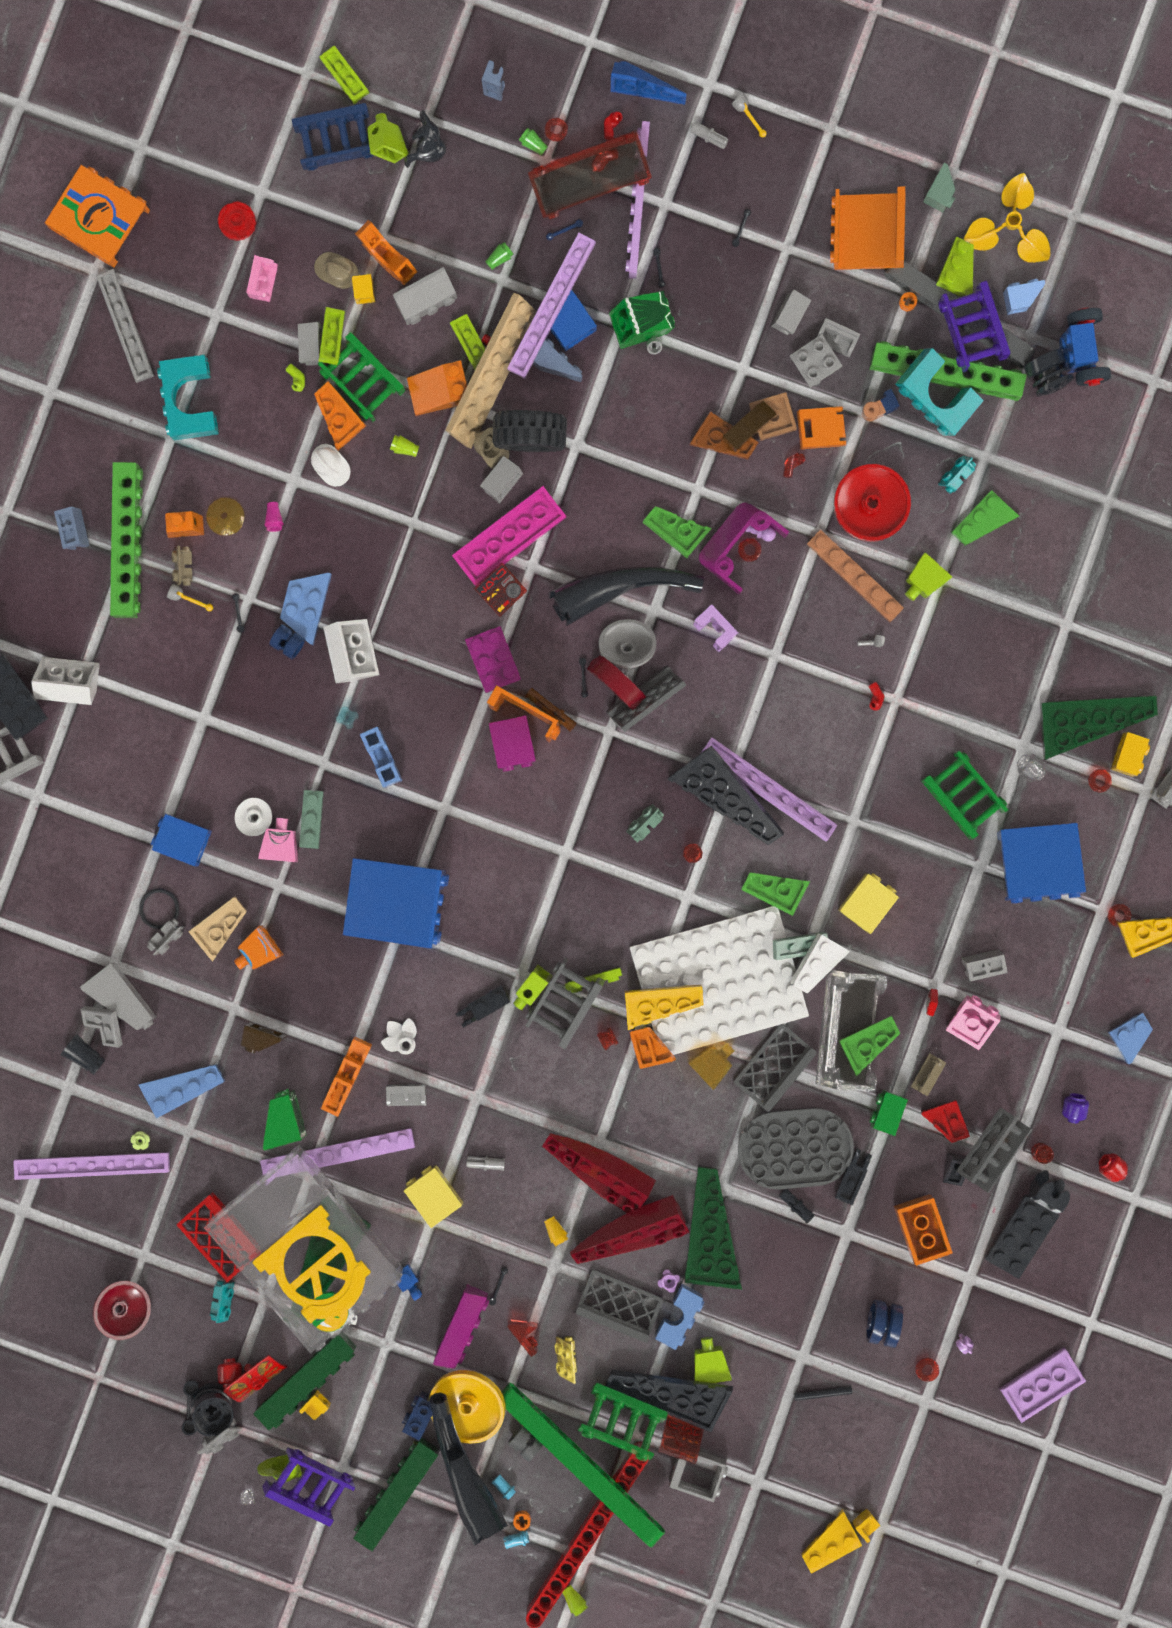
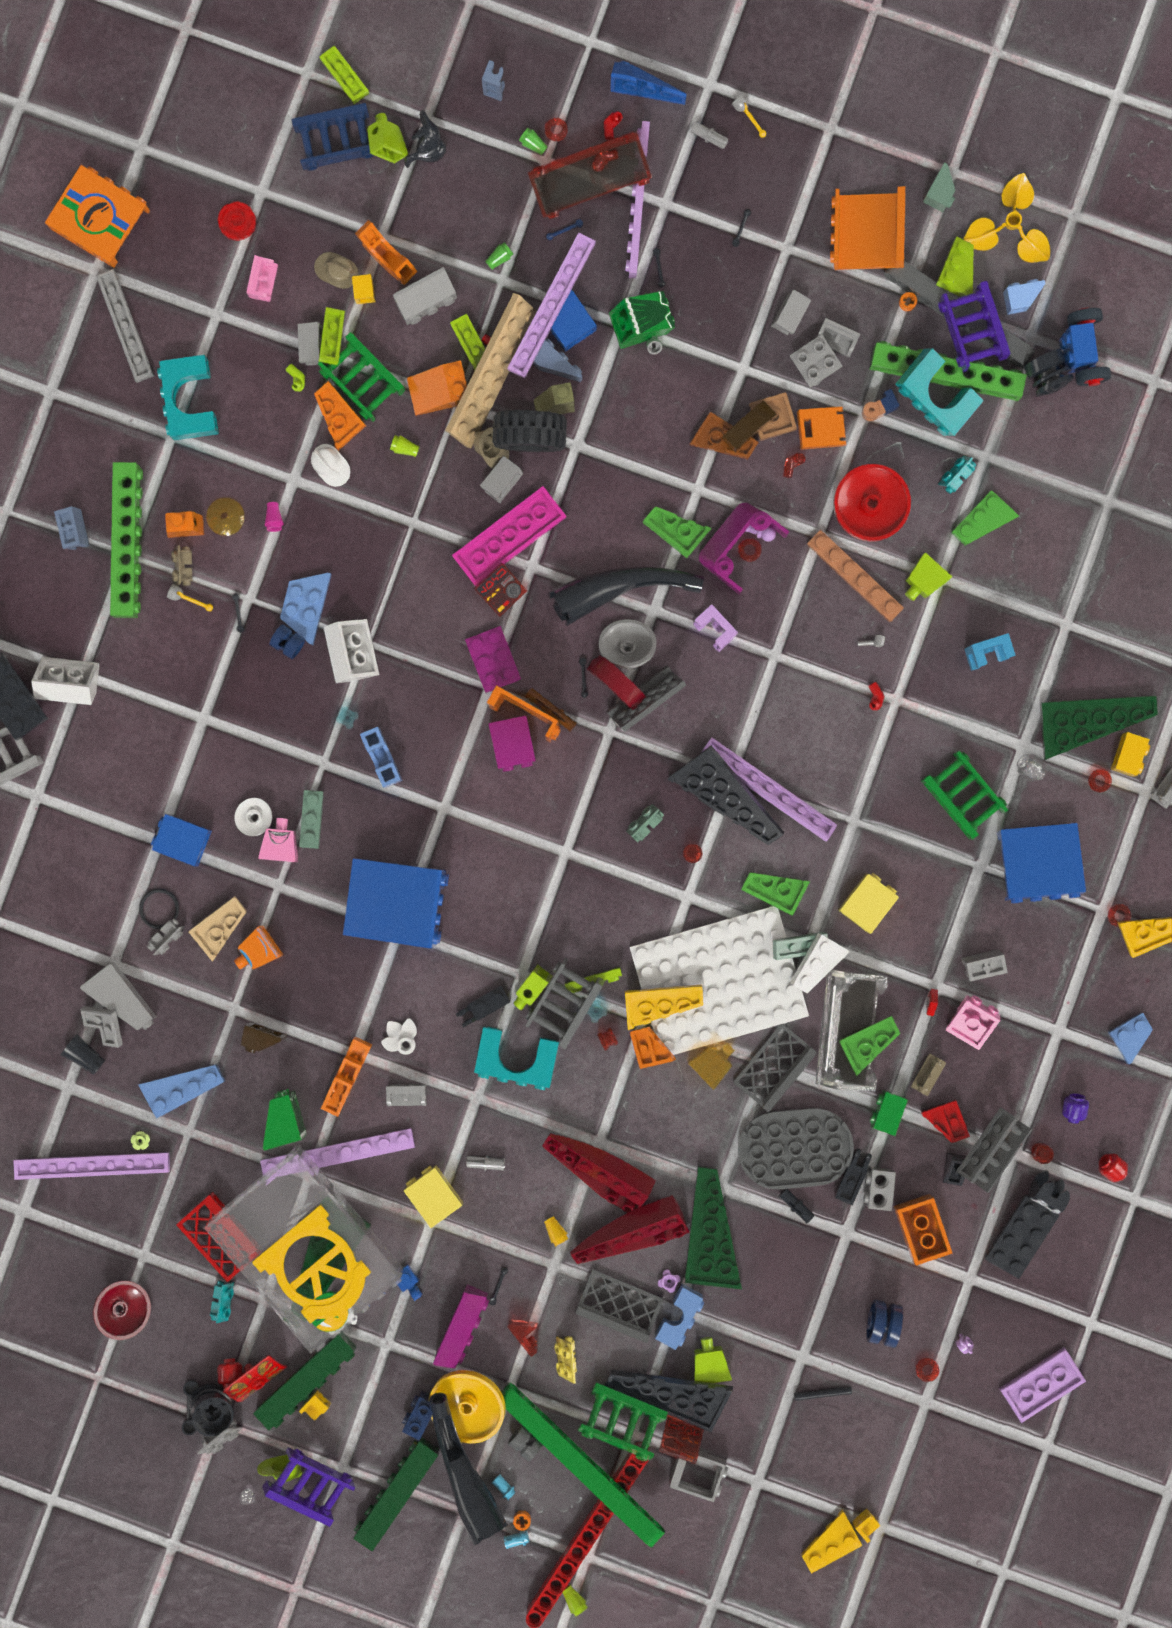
(489, 1062): none -> teal arch
(556, 399): none -> olive slope
(601, 1011): none -> clear light blue plate
(885, 1188): none -> light grey brick
(1001, 645): none -> dark azure panel

